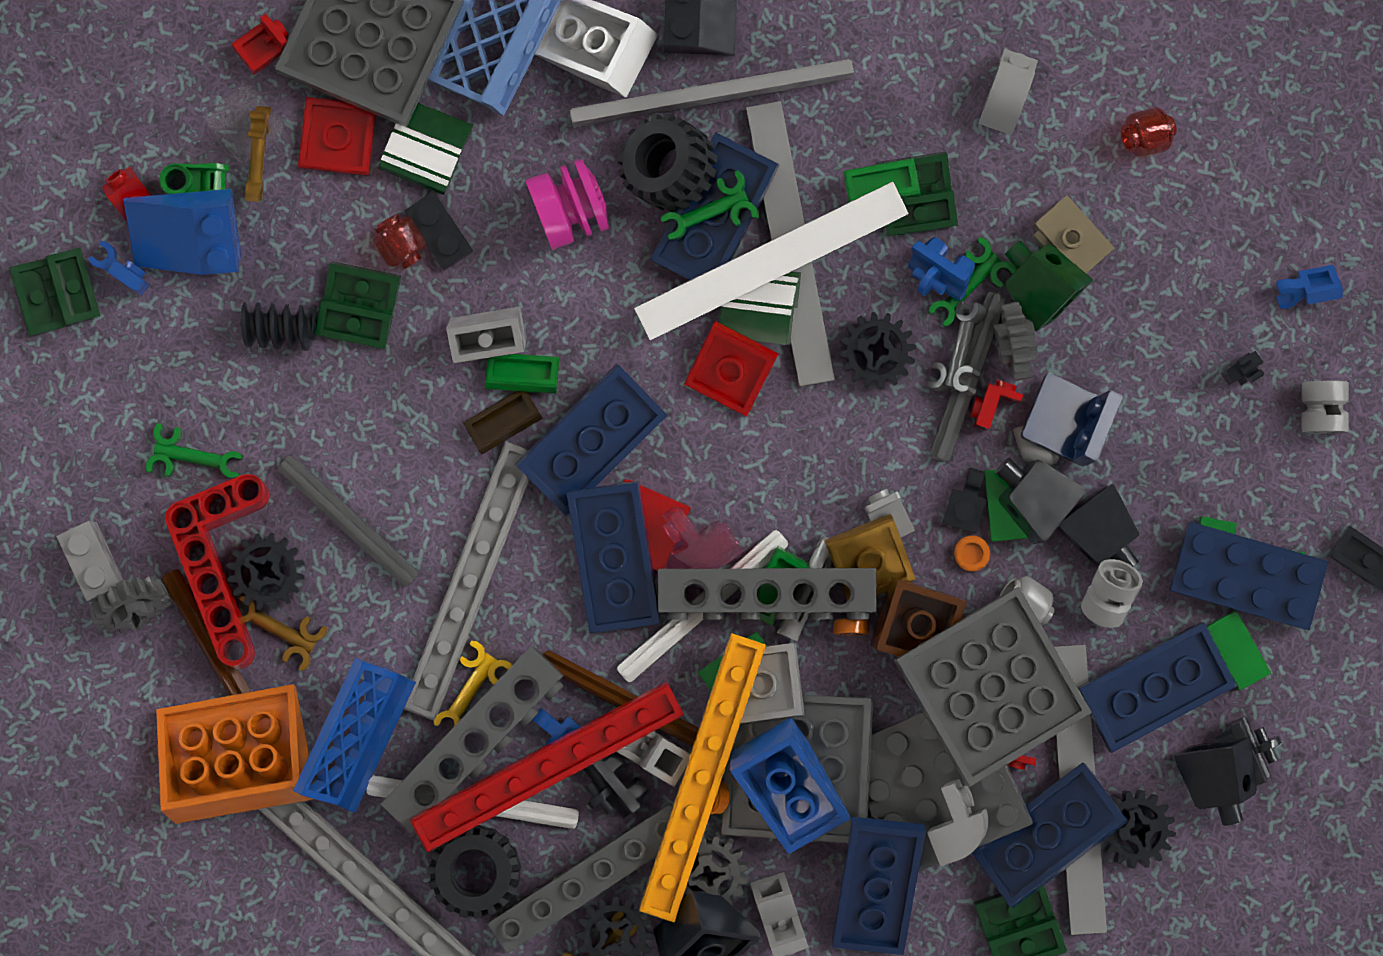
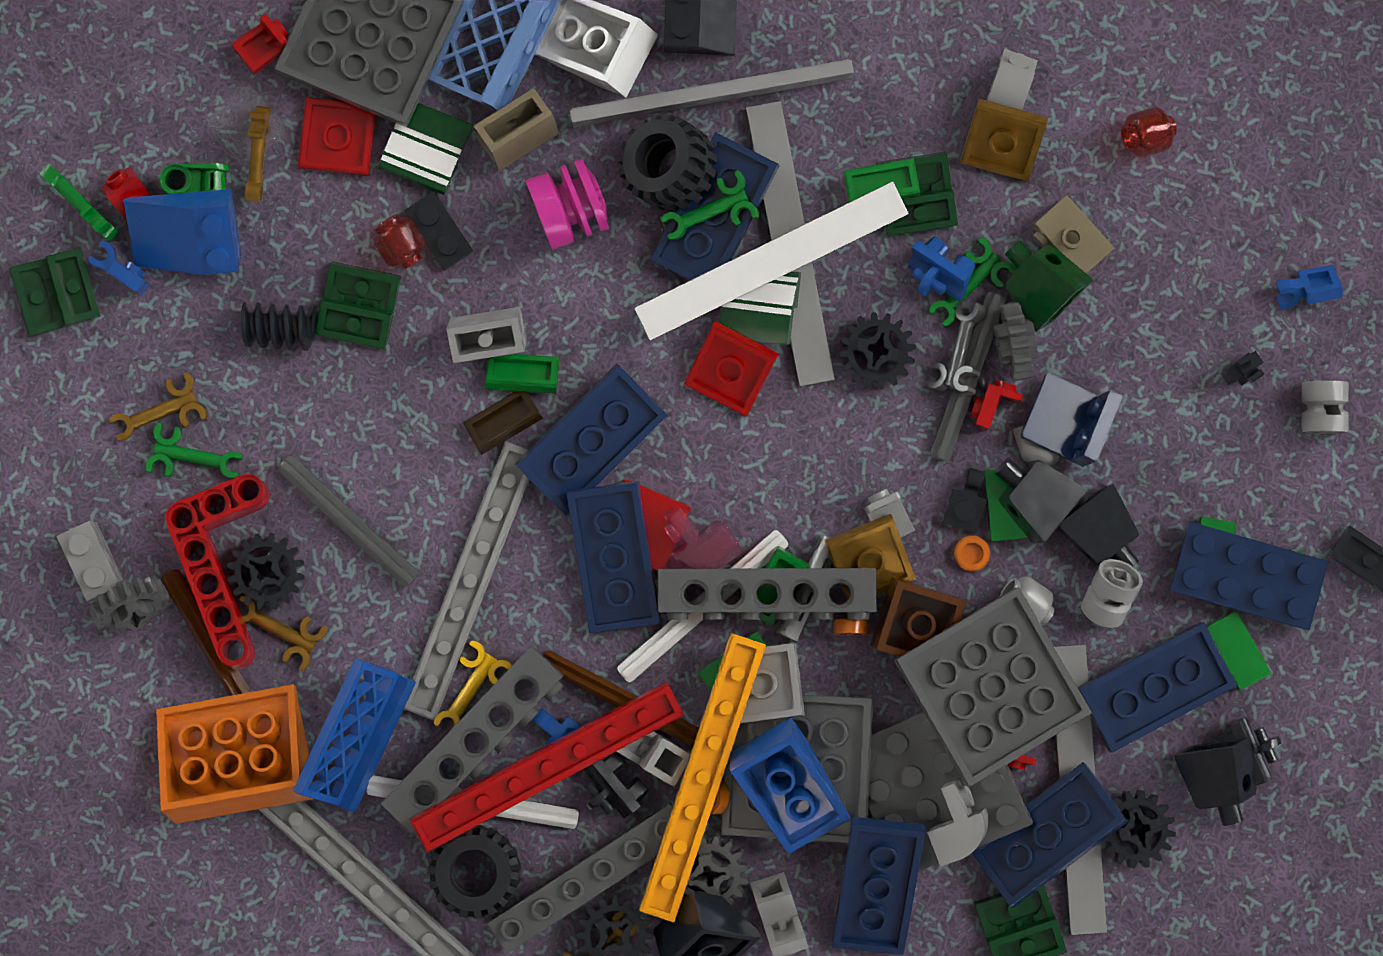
(86, 210): none -> green bar
(184, 401): none -> pearl gold bar
(516, 129): none -> dark tan brick
(1003, 140): none -> pearl gold tile

